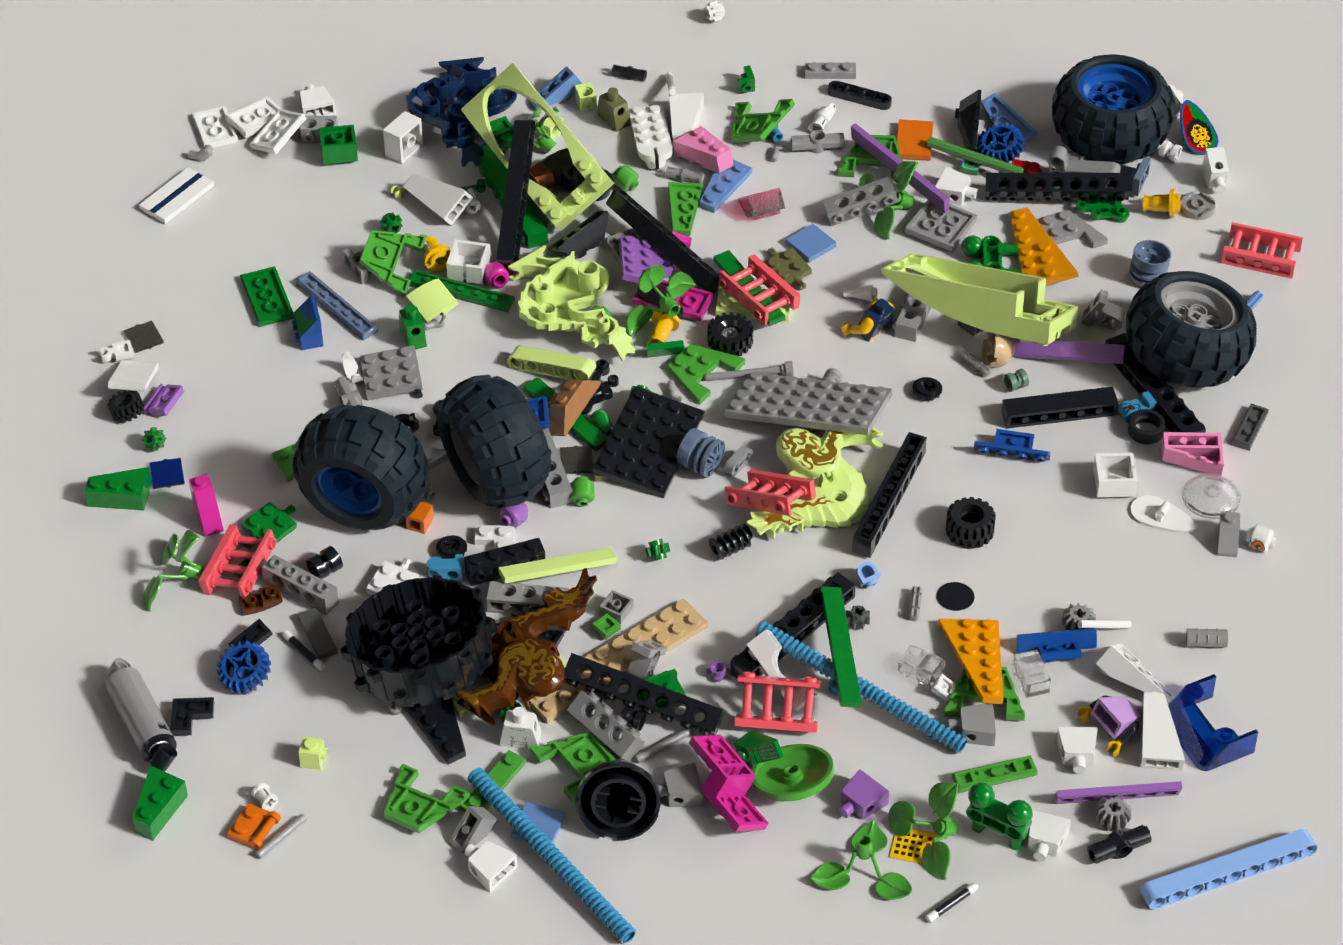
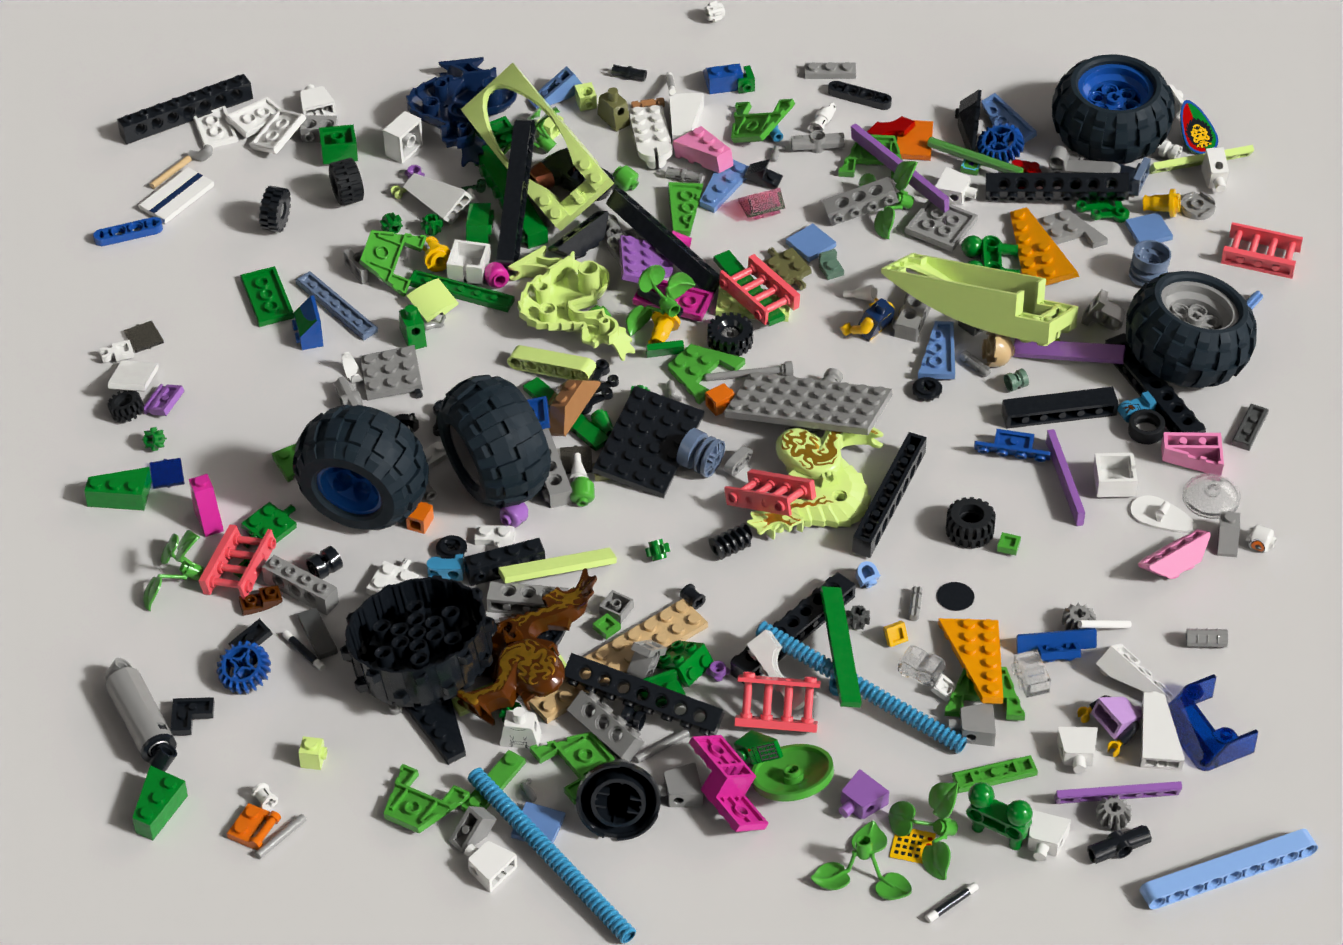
(128, 233): none -> blue beam
(170, 172): none -> tan bar
(184, 108): none -> black brick
(274, 208): none -> black bush
(346, 181): none -> black tyre
(413, 169): none -> medium lavender plate
(431, 224): none -> green gear
(479, 222): none -> green wedge
(528, 790): none -> light grey piece
(577, 468): none -> white cone
(612, 226): none -> light grey bush
(648, 102): none -> medium nougat axle
(688, 659): none -> green bracket
(692, 596): none -> black bush
(718, 398): none -> orange brick
(722, 78): none -> blue slope
(760, 174): none -> black slope
(830, 265): none -> sand green bracket
(895, 633): none -> yellow tile
(898, 127): none -> red tile
(940, 353): none -> medium blue wing
(1009, 543): none -> bright green plate
(1065, 477): none -> medium lavender tile
(1149, 228): none -> medium blue tile
(1178, 555): none -> bright pink wedge
(1196, 160): none -> yellowish green tile

